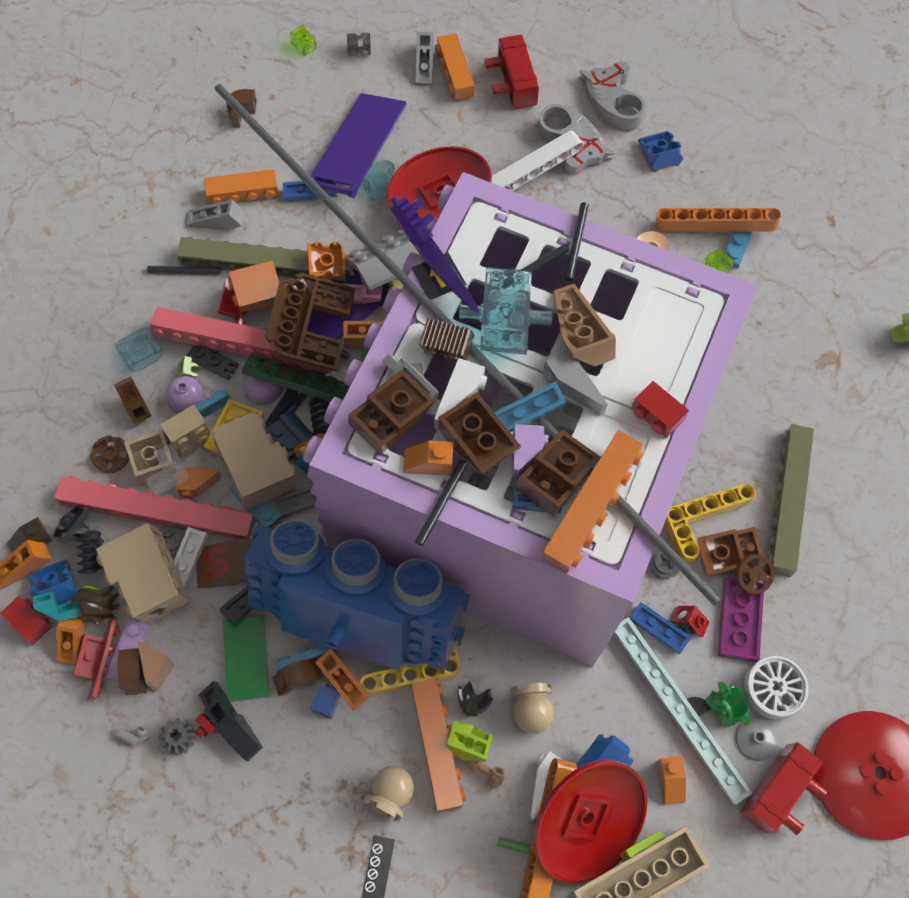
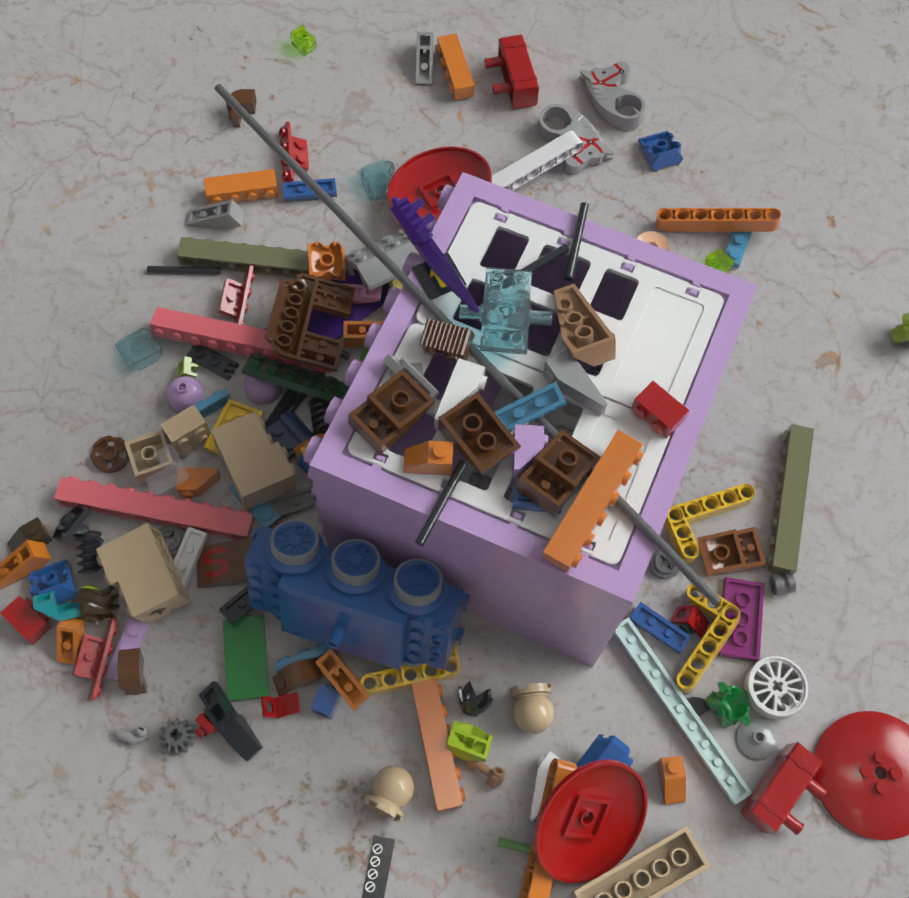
(132, 400): reddish brown brick -> none
(155, 666): nougat slope -> none
(254, 286): orange slope -> none
(281, 706): none -> red bracket
(295, 148): none -> red bracket
(352, 43): clear smoke wheel -> none
(357, 143): dark purple flag -> none
(642, 845): lime tile -> none
(709, 638): none -> yellow beam
(754, 573): reddish brown piece -> none
(782, 584): none -> flat silver wheel

